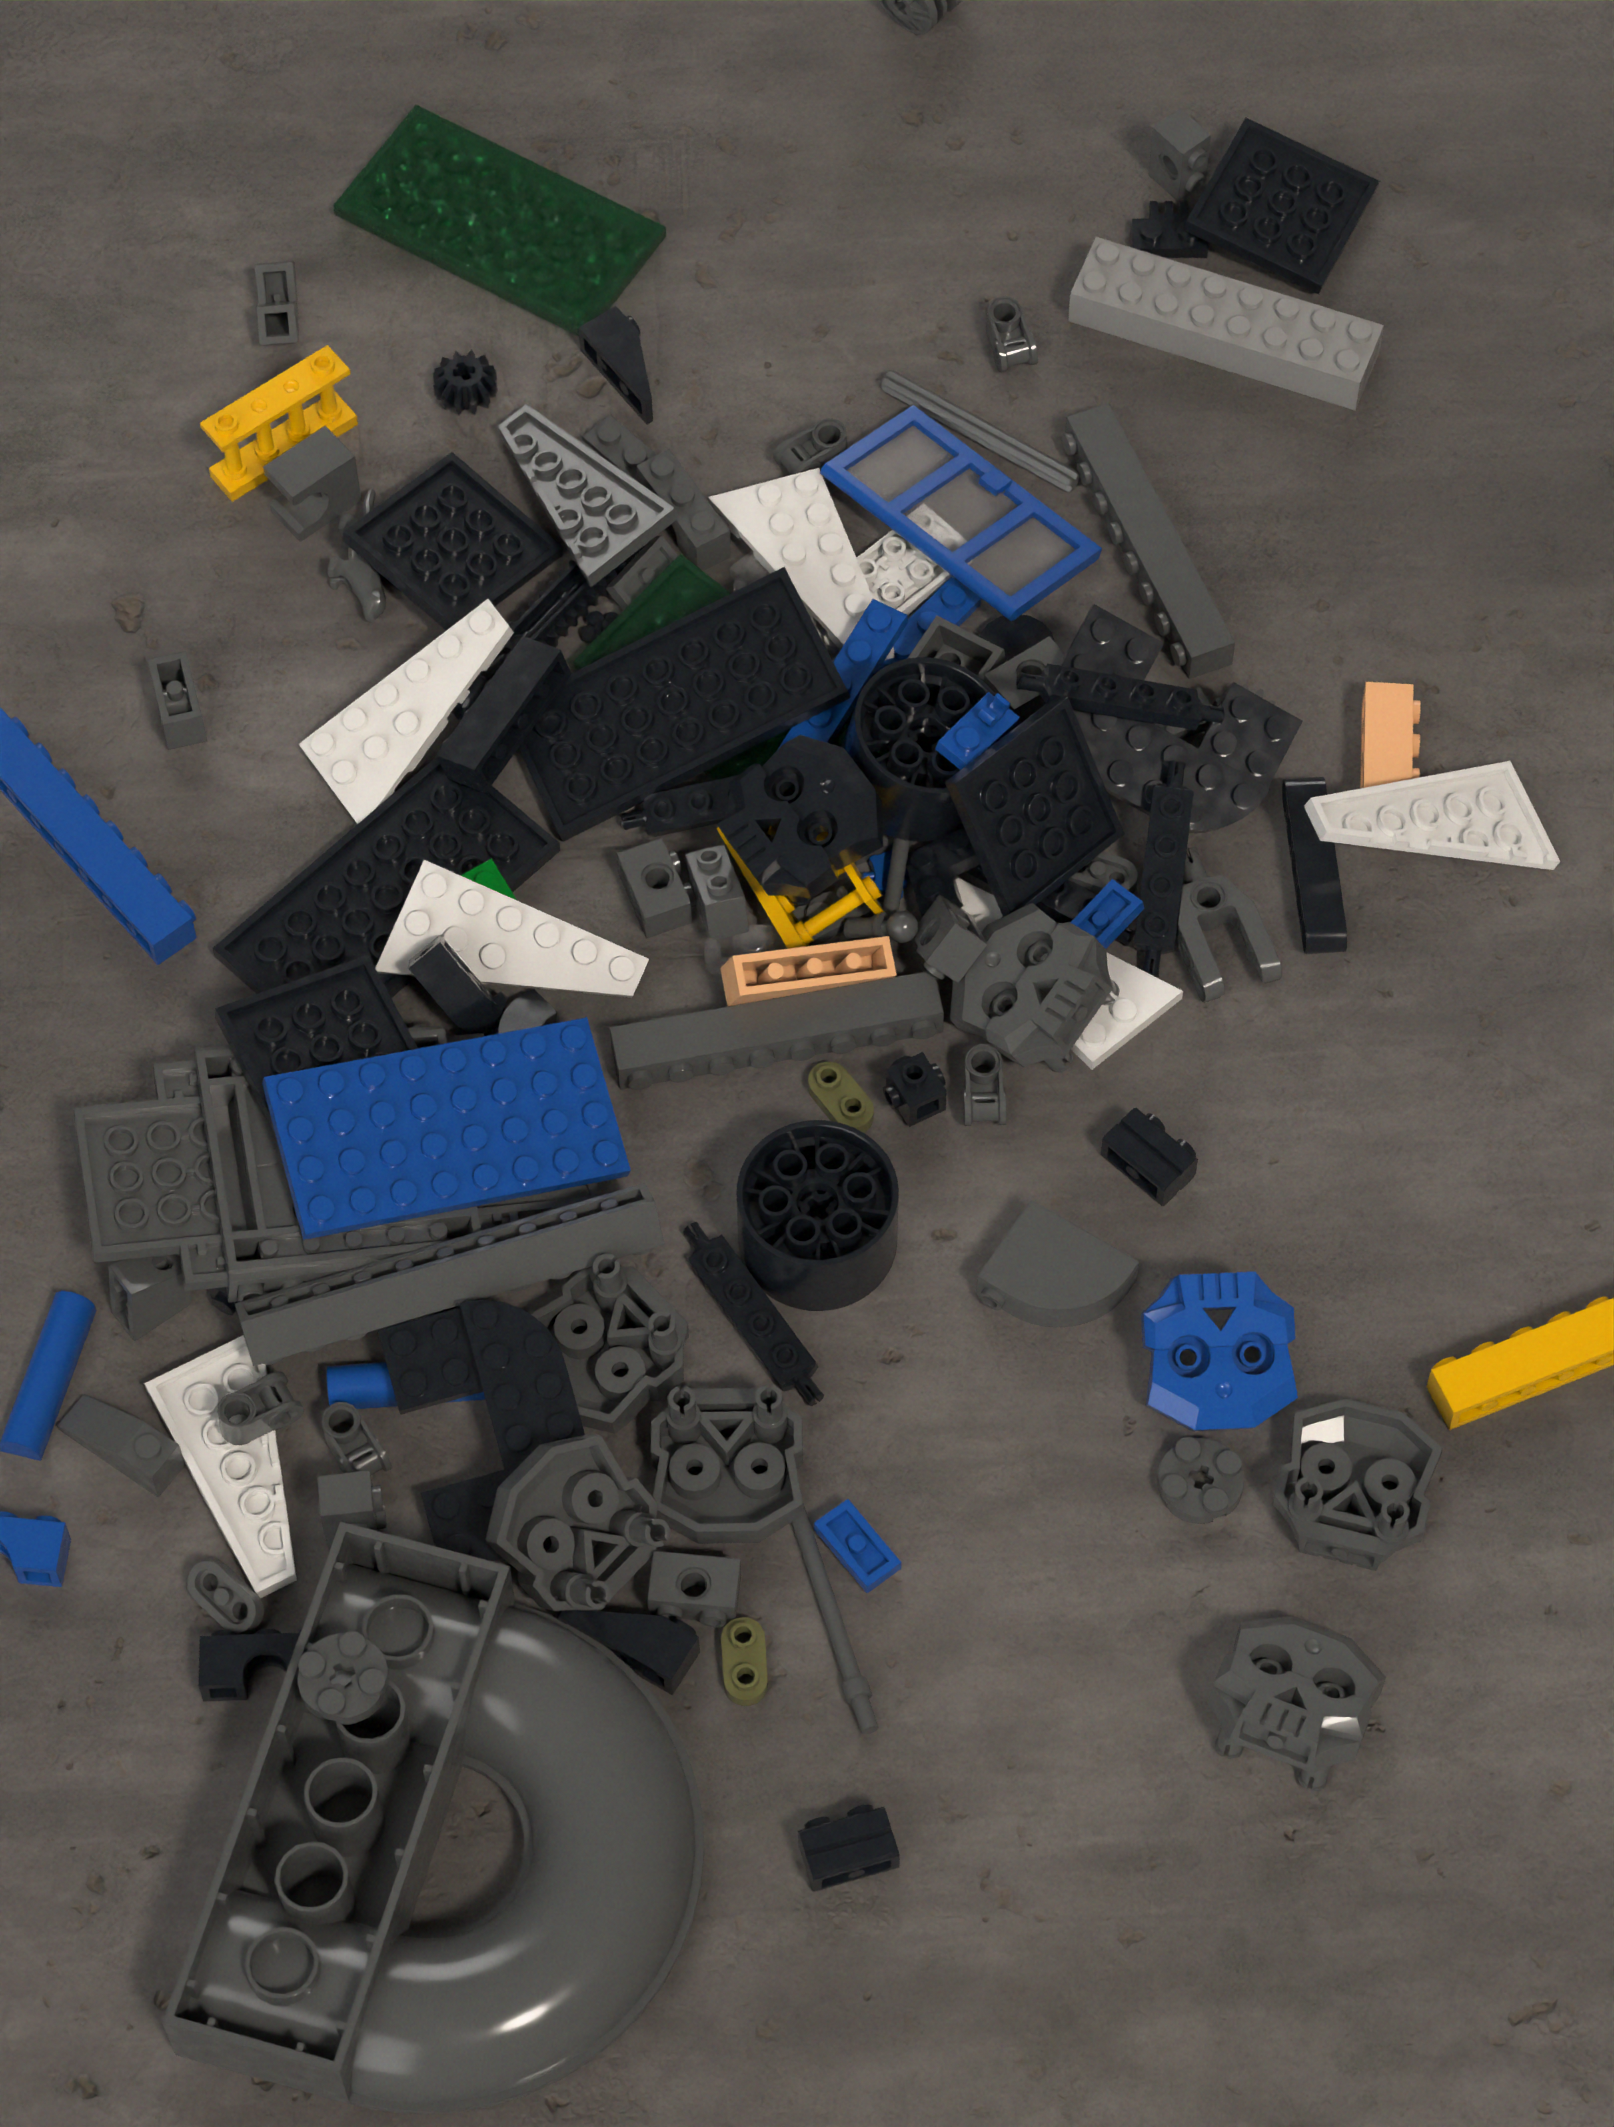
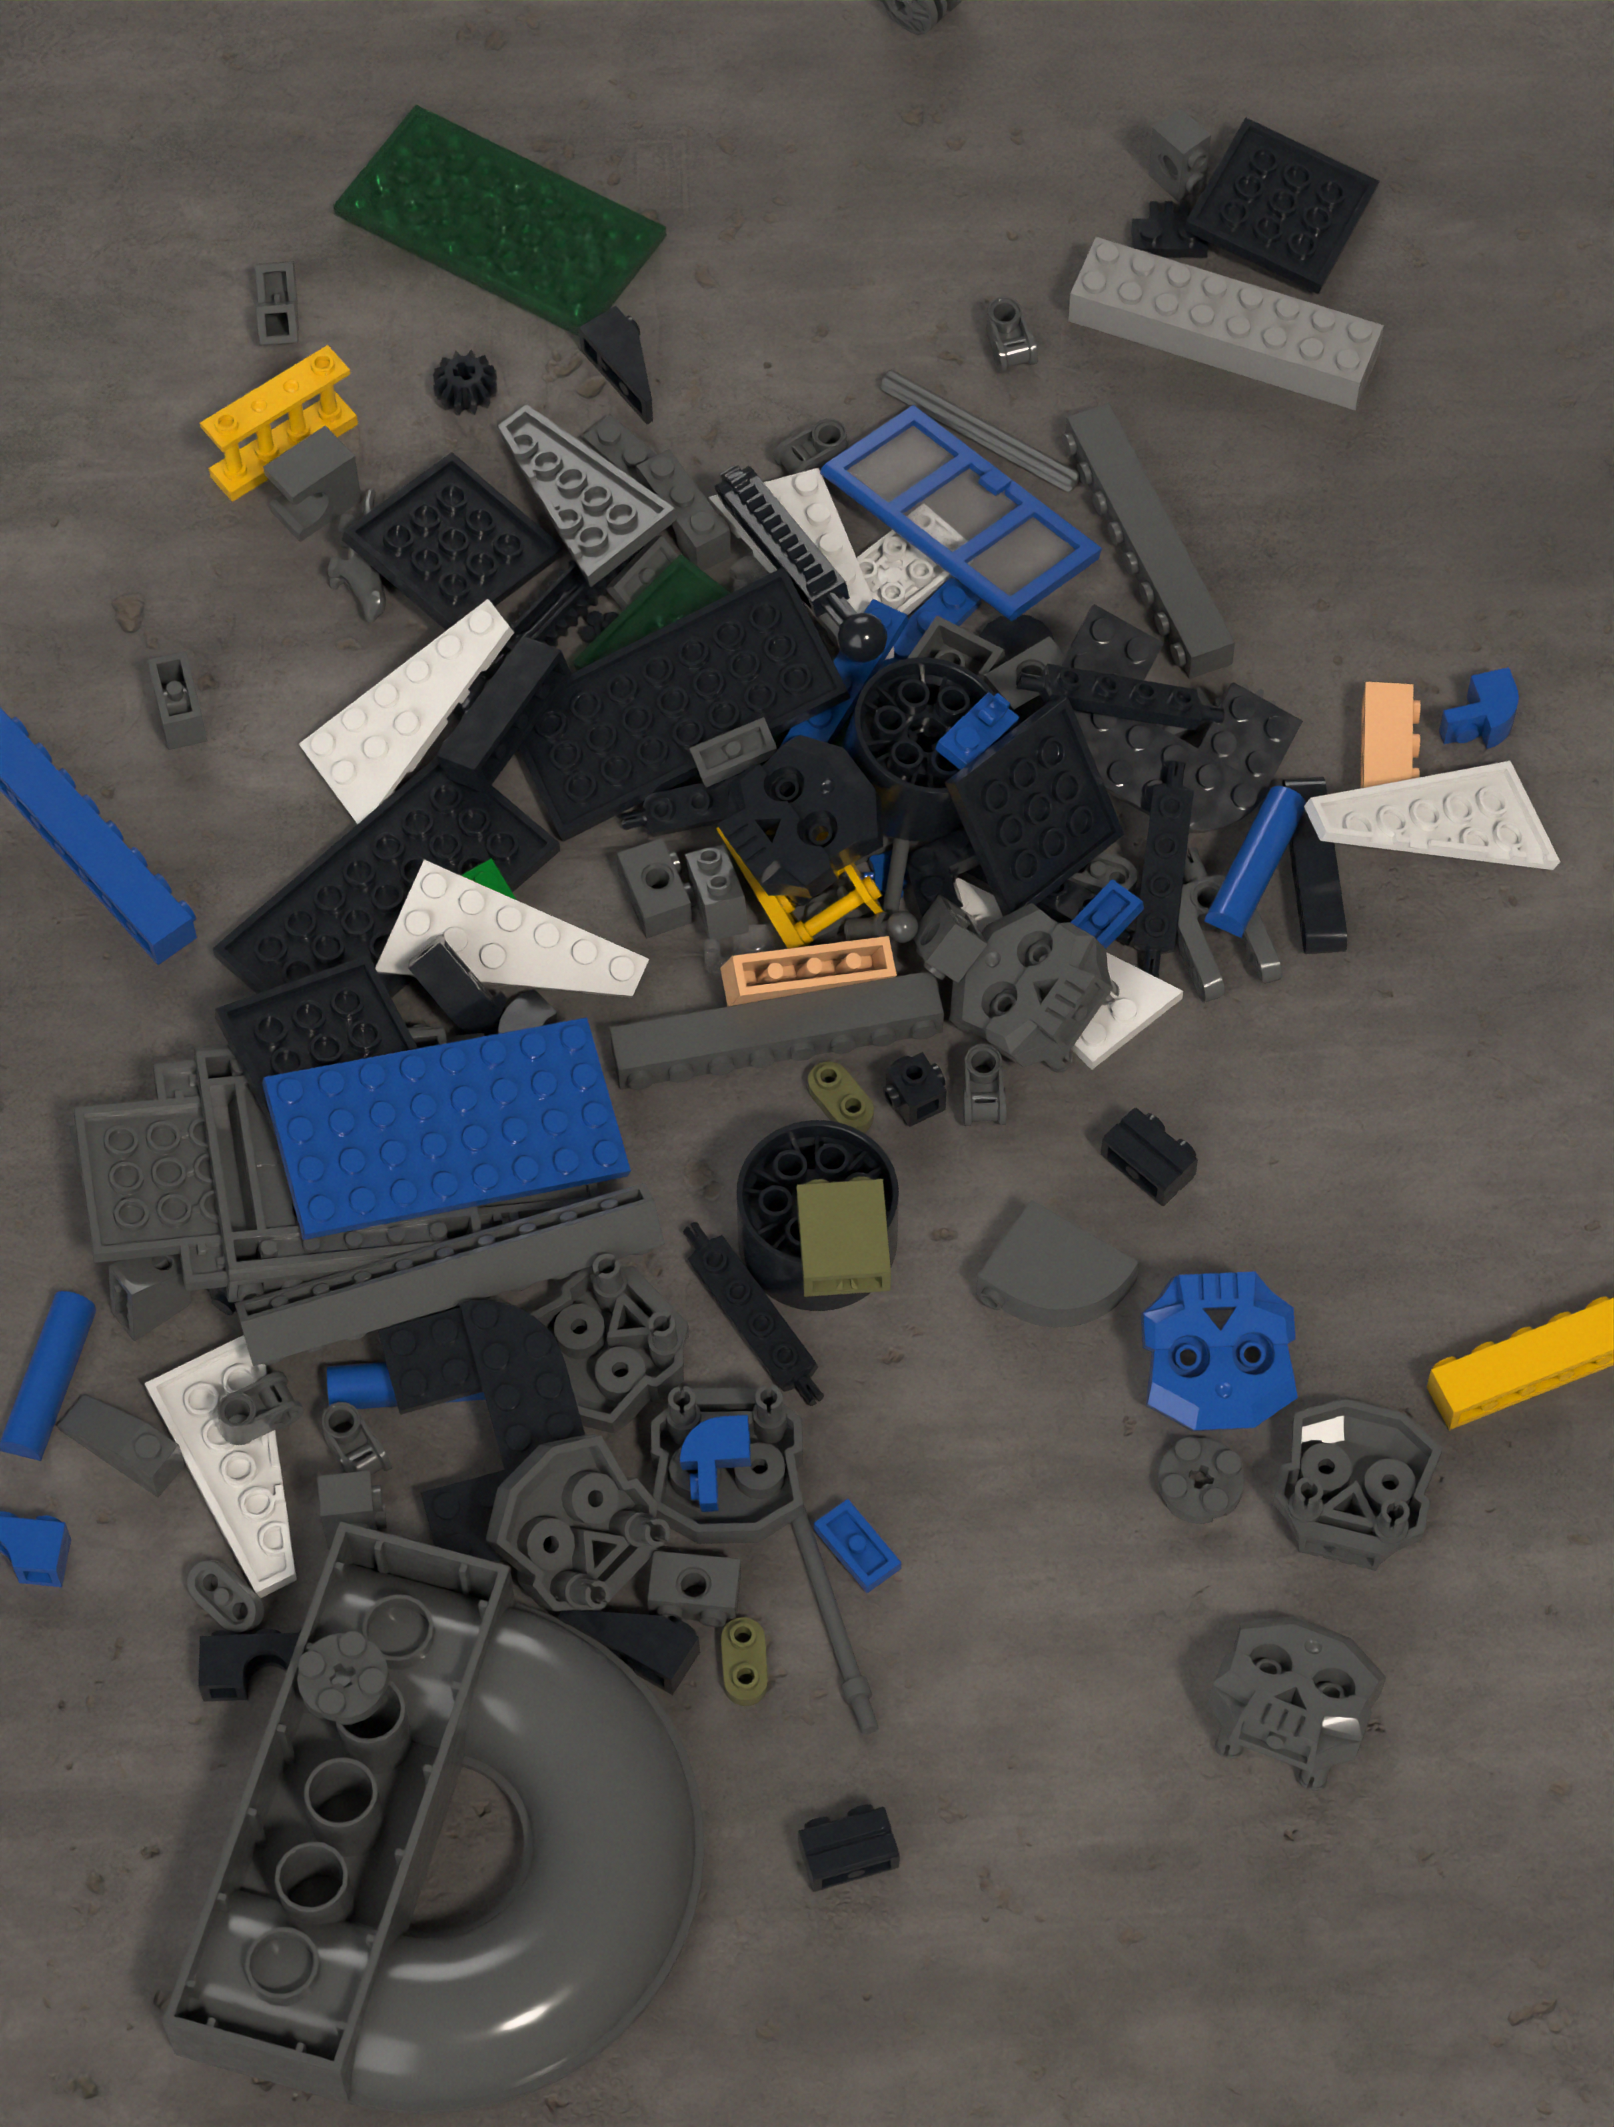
(714, 1445): none -> blue brick
(733, 752): none -> dark grey plate
(786, 545): none -> black gear
(843, 1237): none -> olive brick
(1256, 860): none -> blue brick
(1490, 710): none -> blue brick

